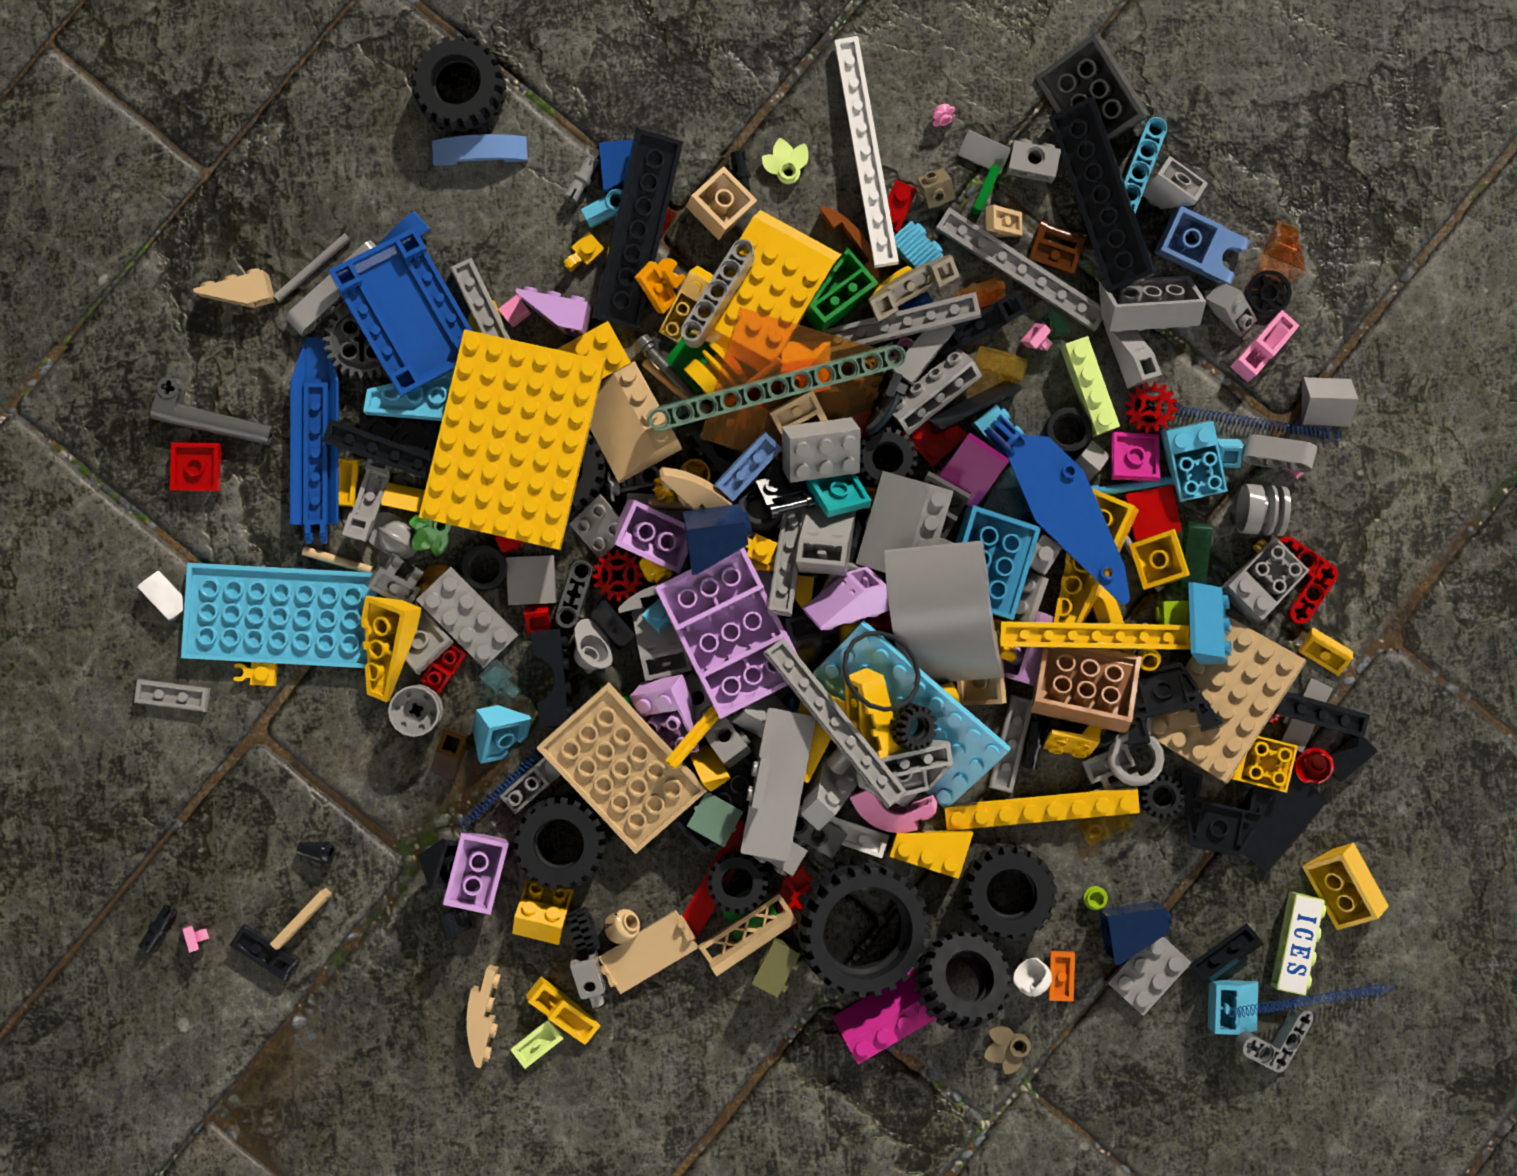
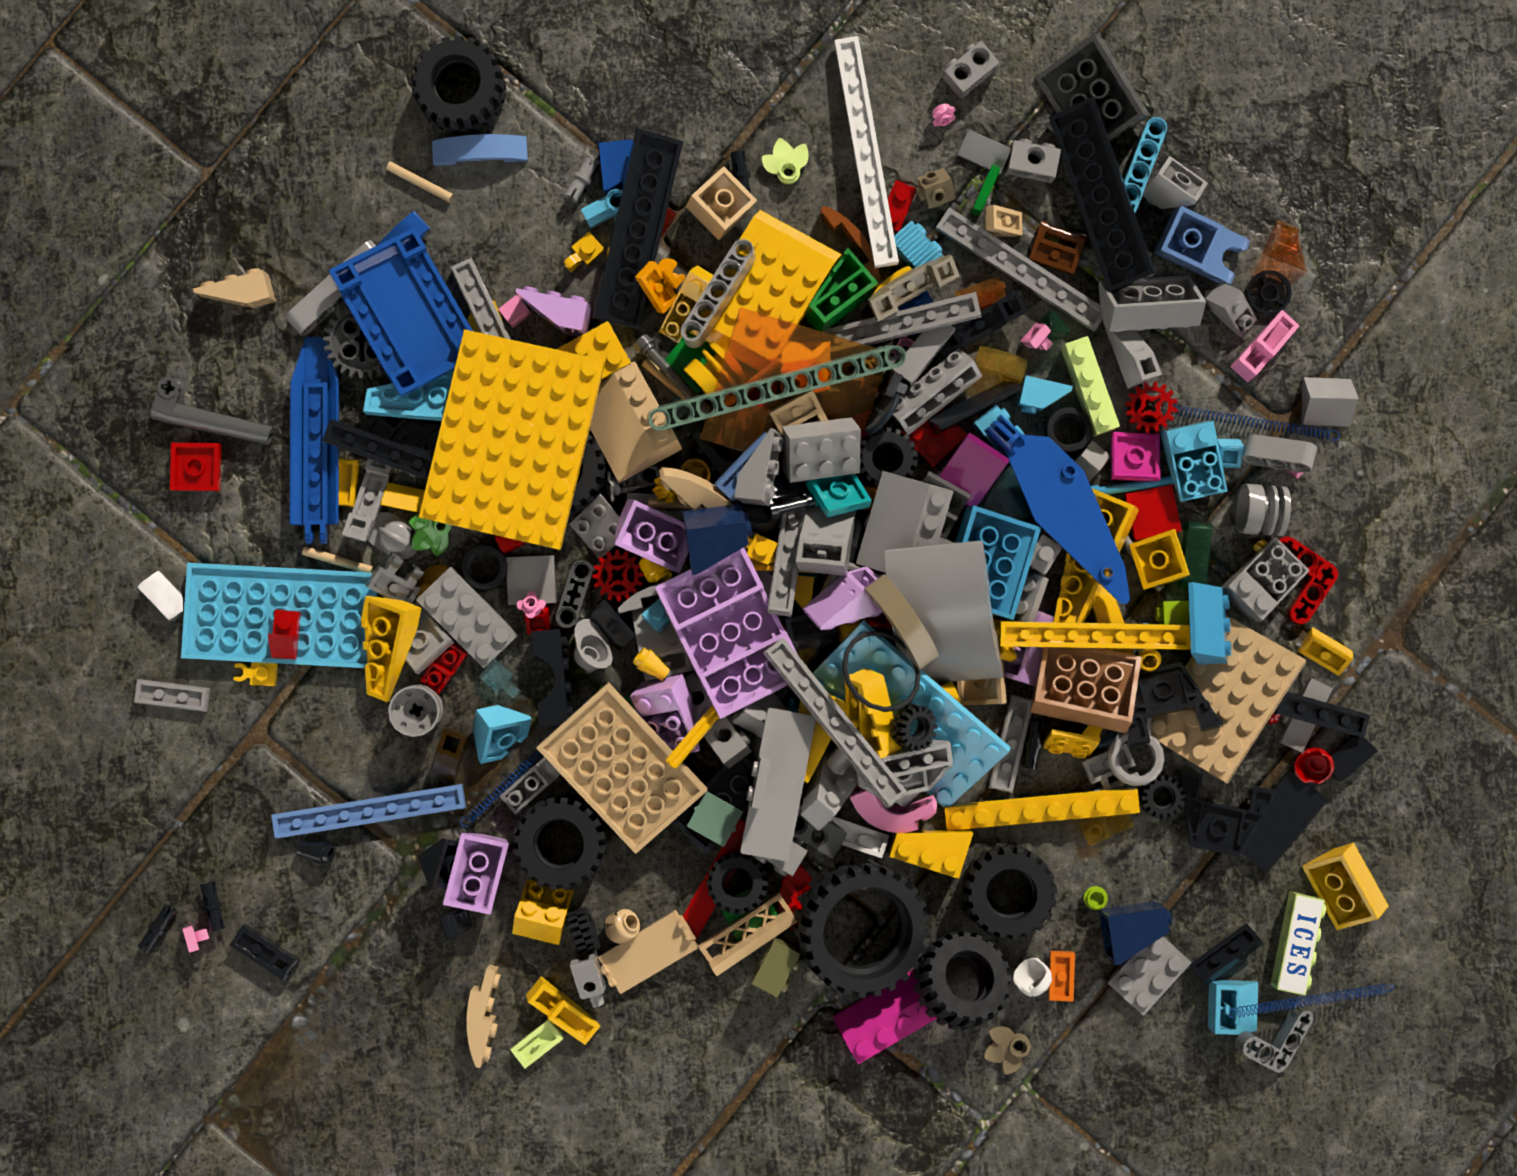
(212, 906): none -> black pin
(285, 634): none -> red slope
(307, 912): tan tile -> none
(312, 267): light grey bar -> none
(368, 811): none -> medium blue plate
(418, 181): none -> tan bar
(531, 611): none -> bright pink plate
(649, 663): none -> yellow cone
(709, 767): yellow slope -> none
(758, 474): none -> light grey slope
(903, 620): none -> dark tan slope
(974, 73): none -> light grey brick
(1039, 394): none -> medium azure slope
(1268, 764): yellow slope -> none

